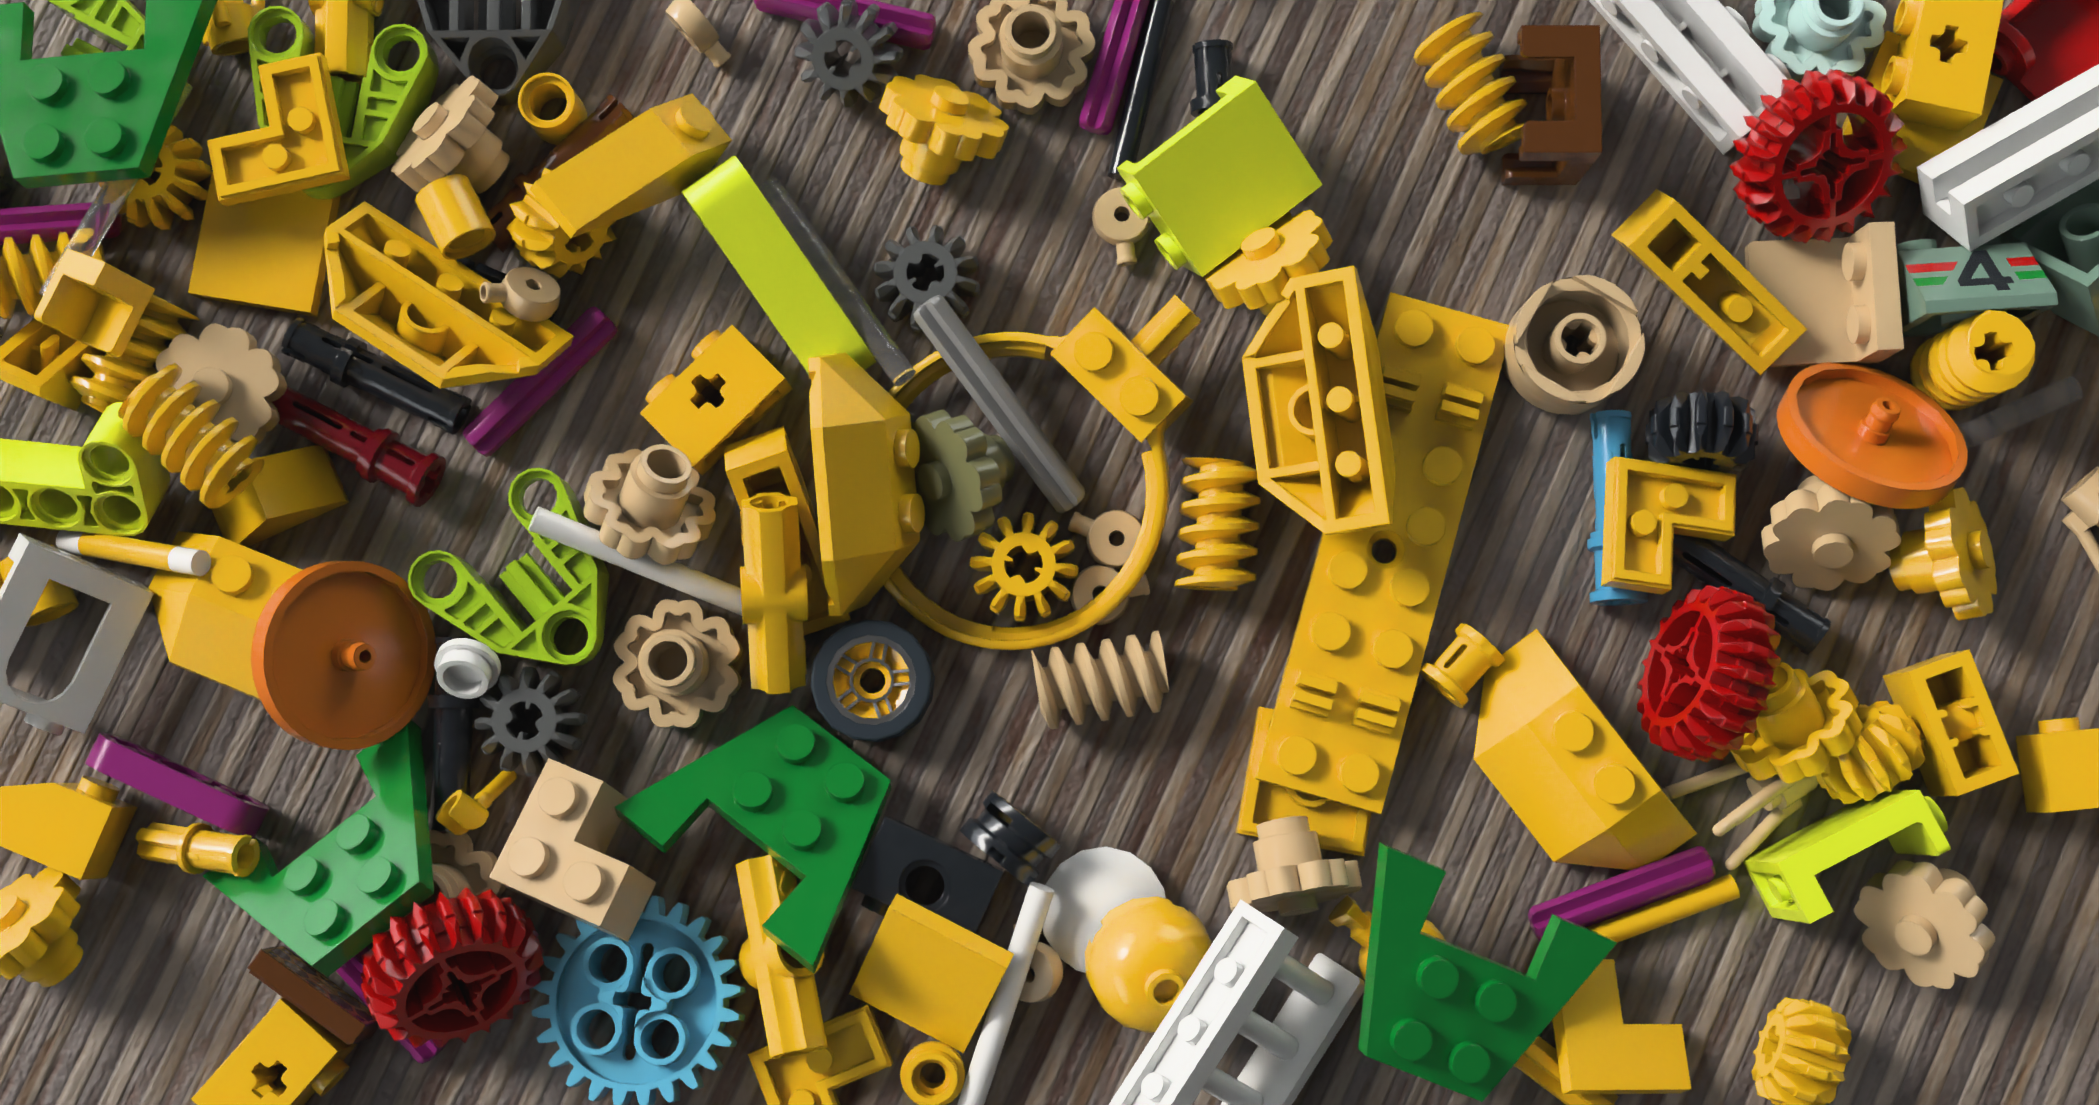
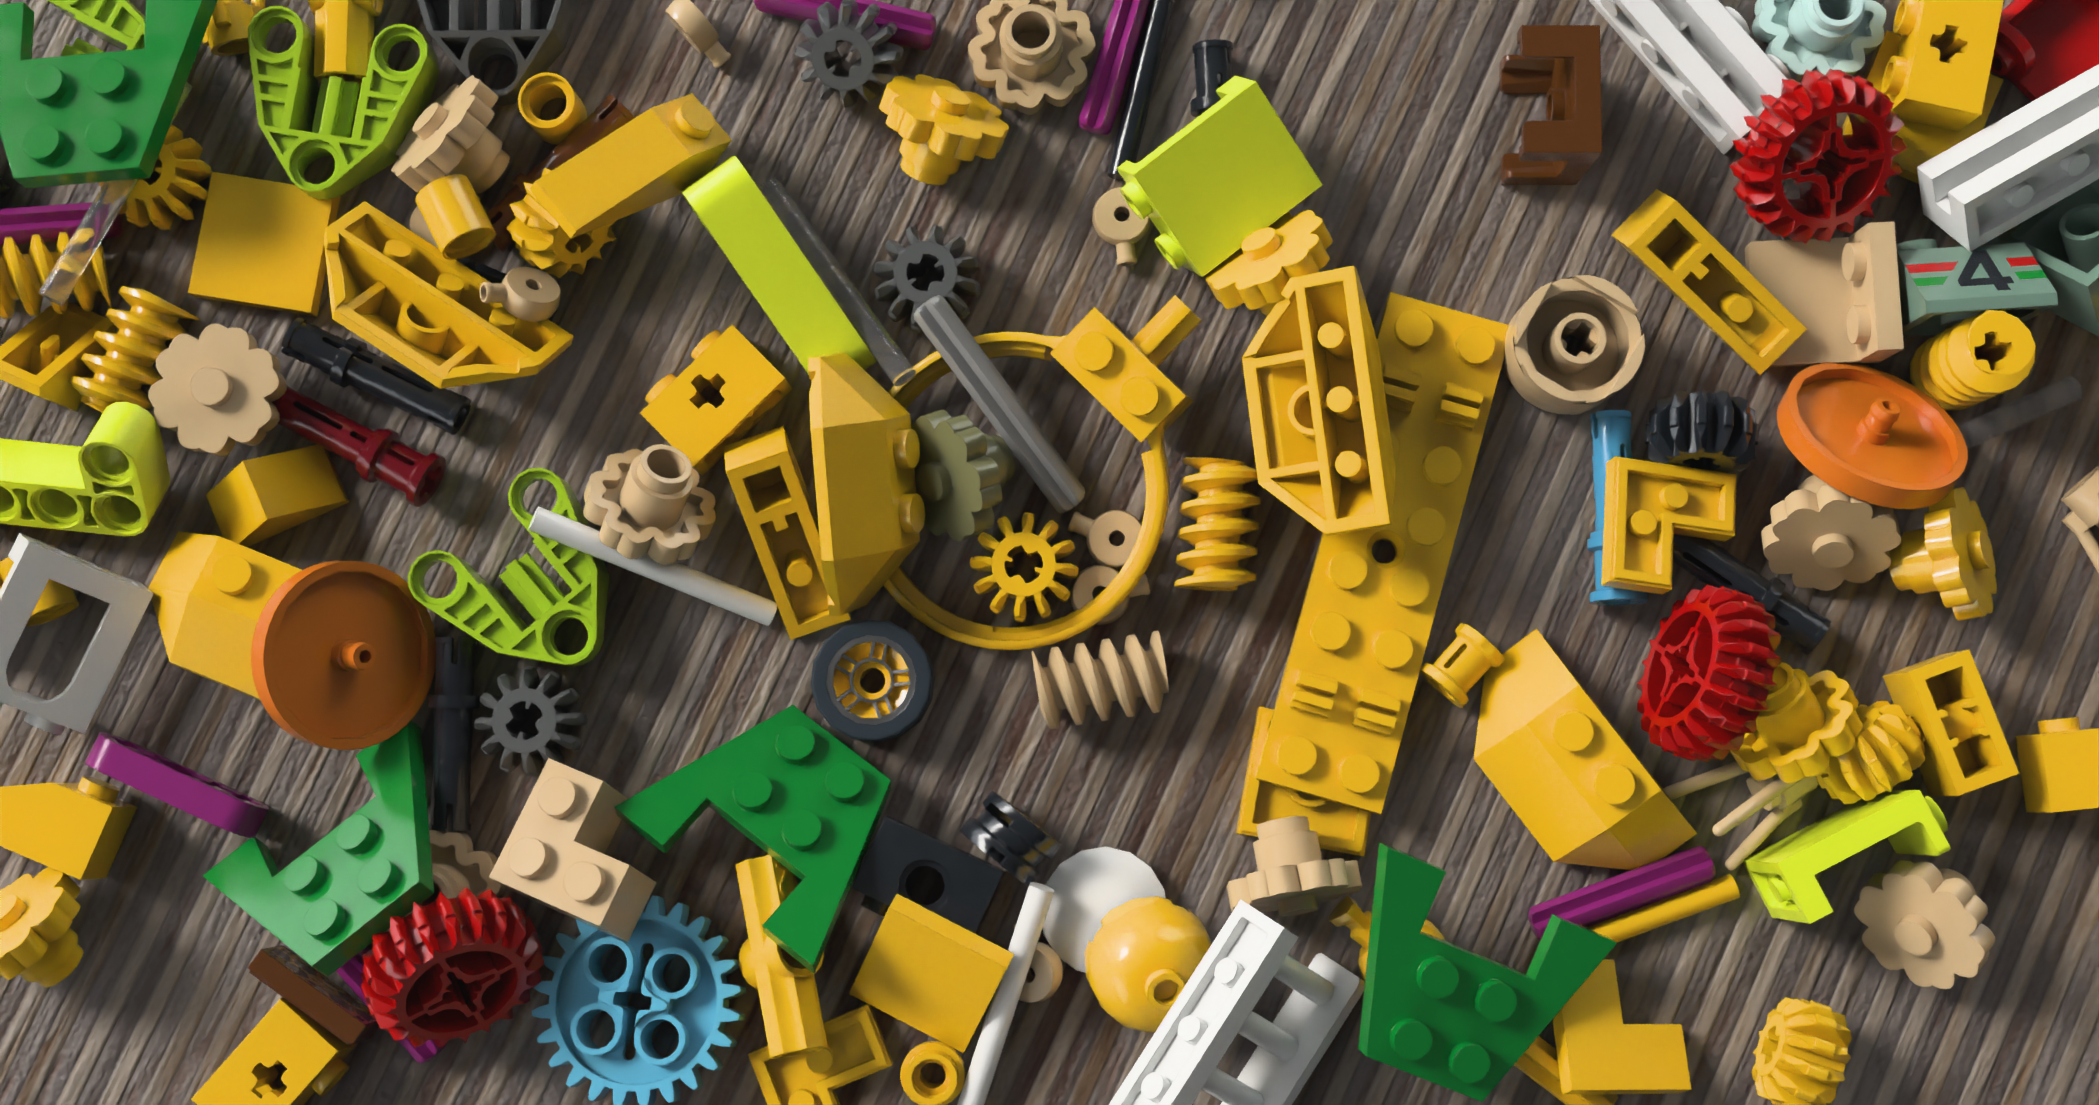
(93, 302): yellow panel -> none
(135, 552): yellow bar -> none
(189, 438): yellow piece -> none
(198, 848): yellow axle -> none
(297, 149): yellow tile -> none
(463, 813): yellow hand -> none
(466, 667): white plate -> none
(531, 392): magenta axle -> none
(677, 664): tan plant -> none
(773, 592): yellow piece -> none
(1470, 86): yellow piece -> none

